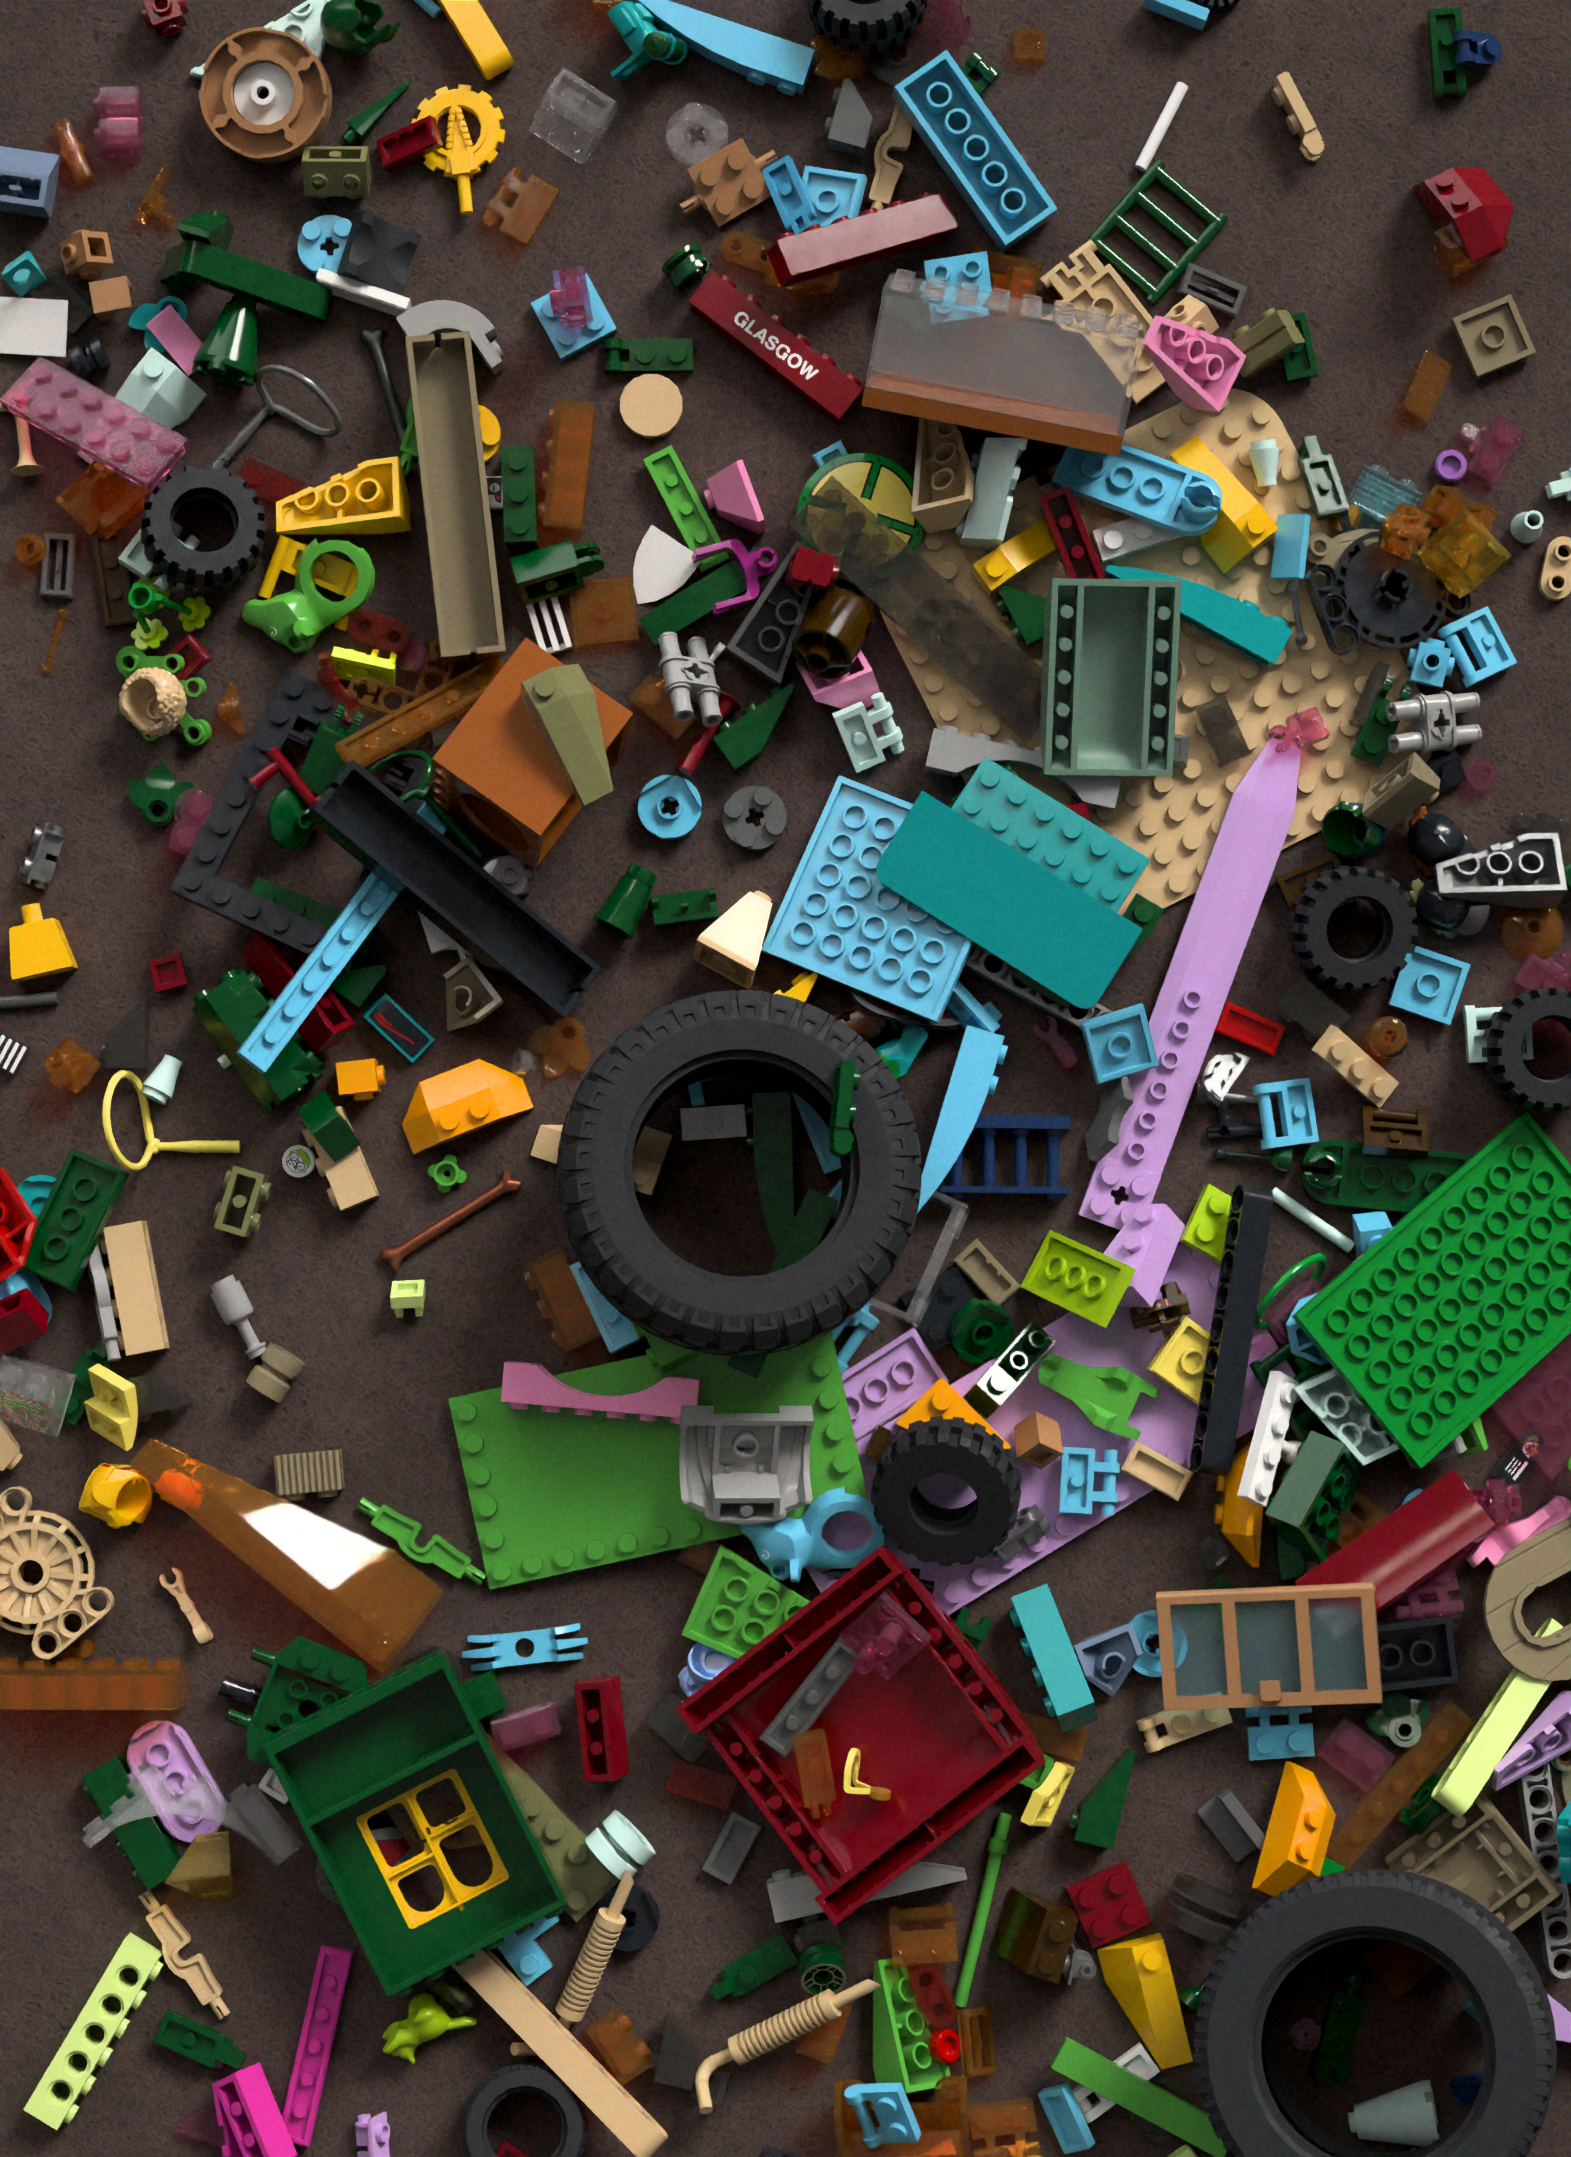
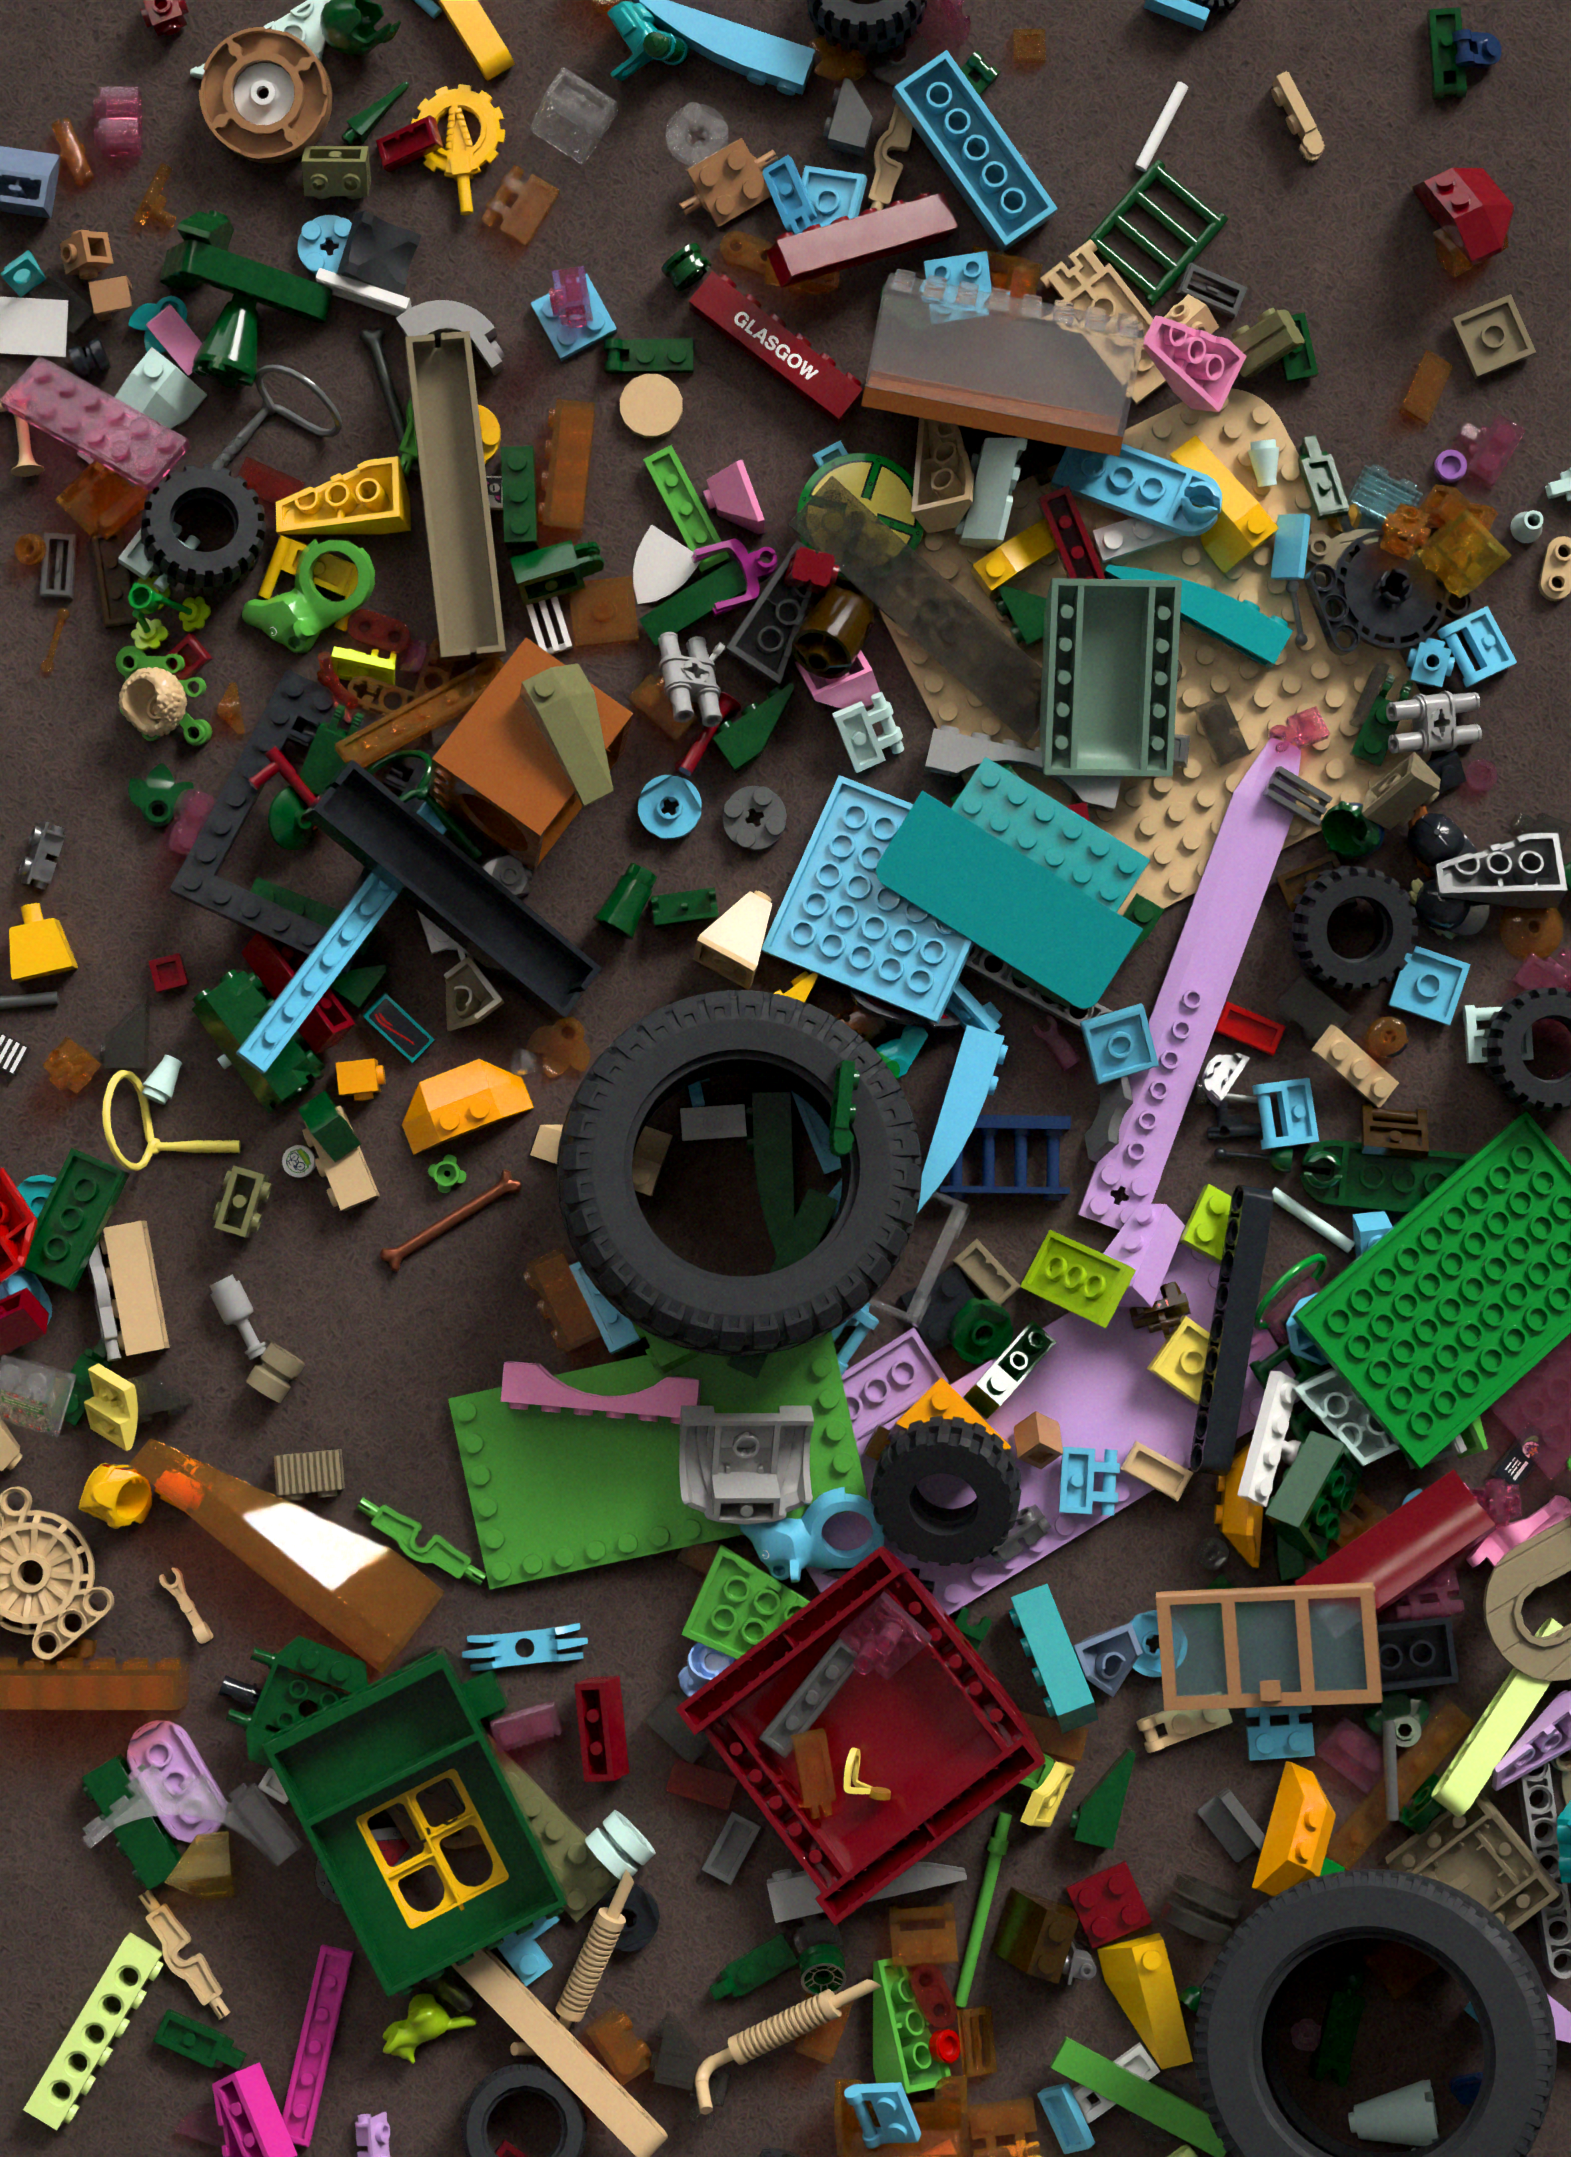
(408, 1295): yellowish green tile -> none
(1101, 1393): bright green animal -> none
(1319, 808): none -> dark grey tile
(1390, 1770): none -> dark grey bar

